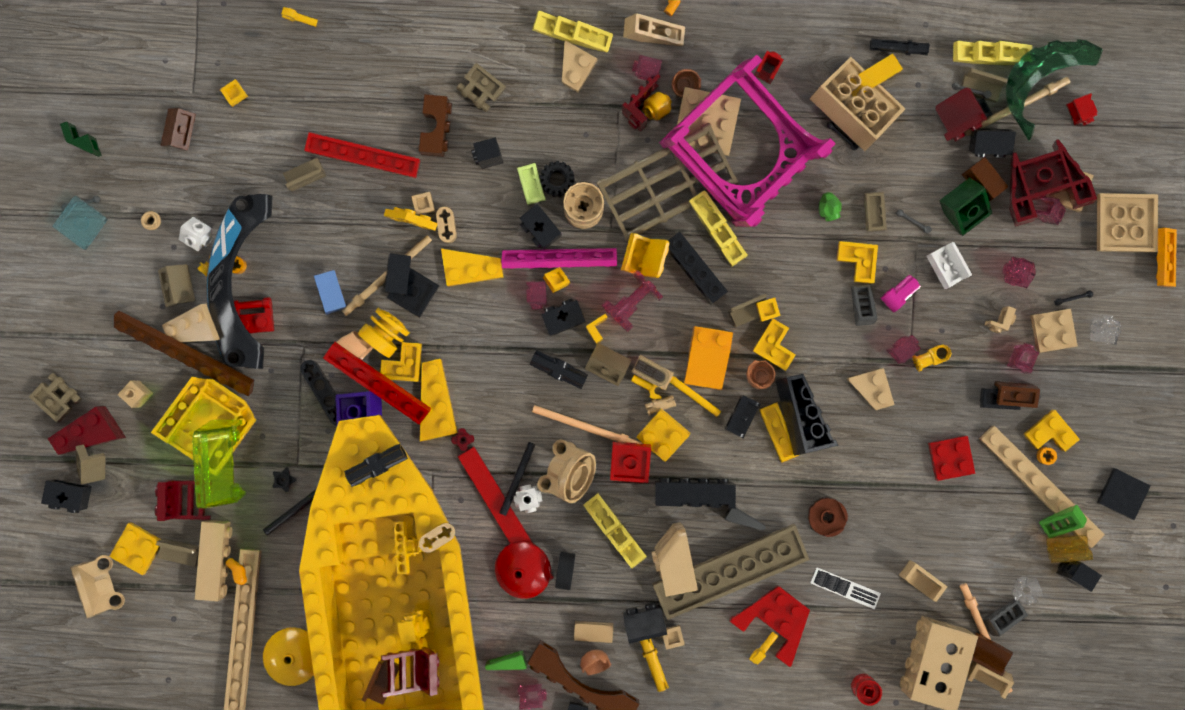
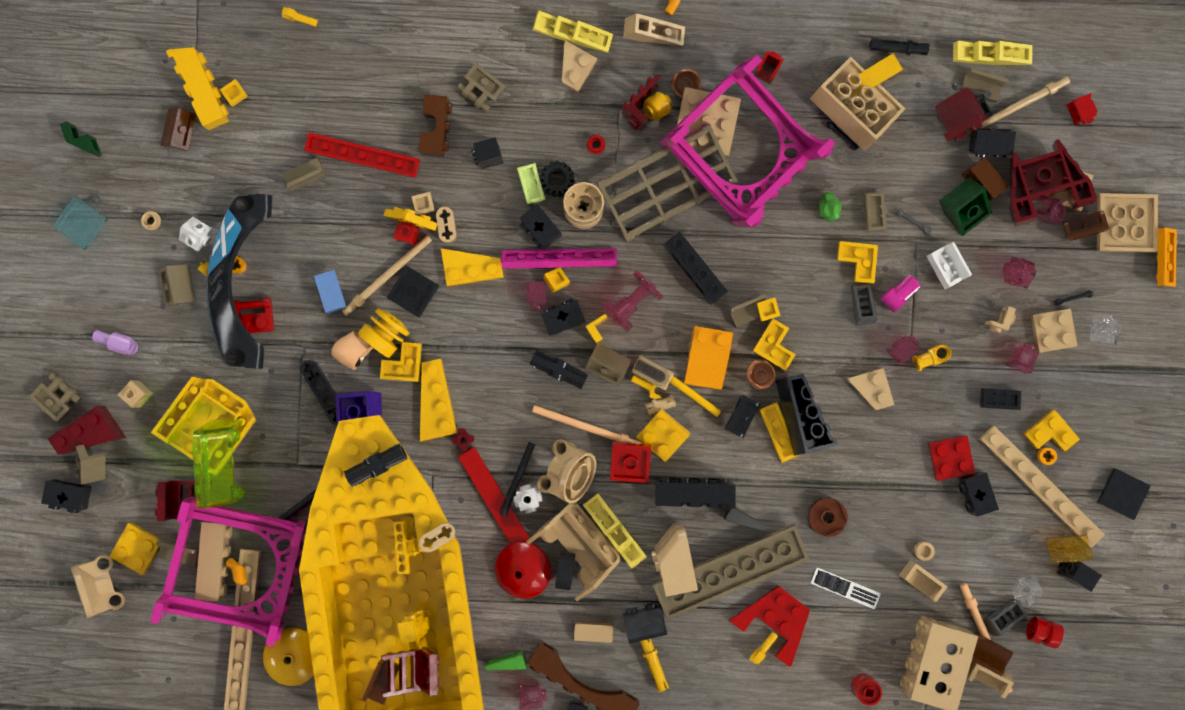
(116, 342): none -> lavender arm
(183, 353): reddish brown plate -> none
(192, 326): tan wing -> none
(199, 86): none -> yellow wedge
(266, 624): none -> dark pink arch
(278, 483): black plate -> none
(376, 383): red plate -> none
(397, 274): black hinge -> none
(406, 232): none -> red window
(584, 539): none -> tan windscreen
(594, 662): nougat hair -> none
(596, 138): none -> red plate
(645, 256): yellow bracket -> none
(646, 67): clear pink window -> none
(674, 637): tan plate -> none
(718, 228): light yellow slope -> none
(924, 550): none -> tan tile
(985, 500): none -> black brick
(1017, 394): reddish brown panel -> none
(1038, 64): clear green windscreen -> none
(1048, 633): none -> red wheel
(1074, 516): bright green slope -> none
(1085, 226): none -> reddish brown hinge

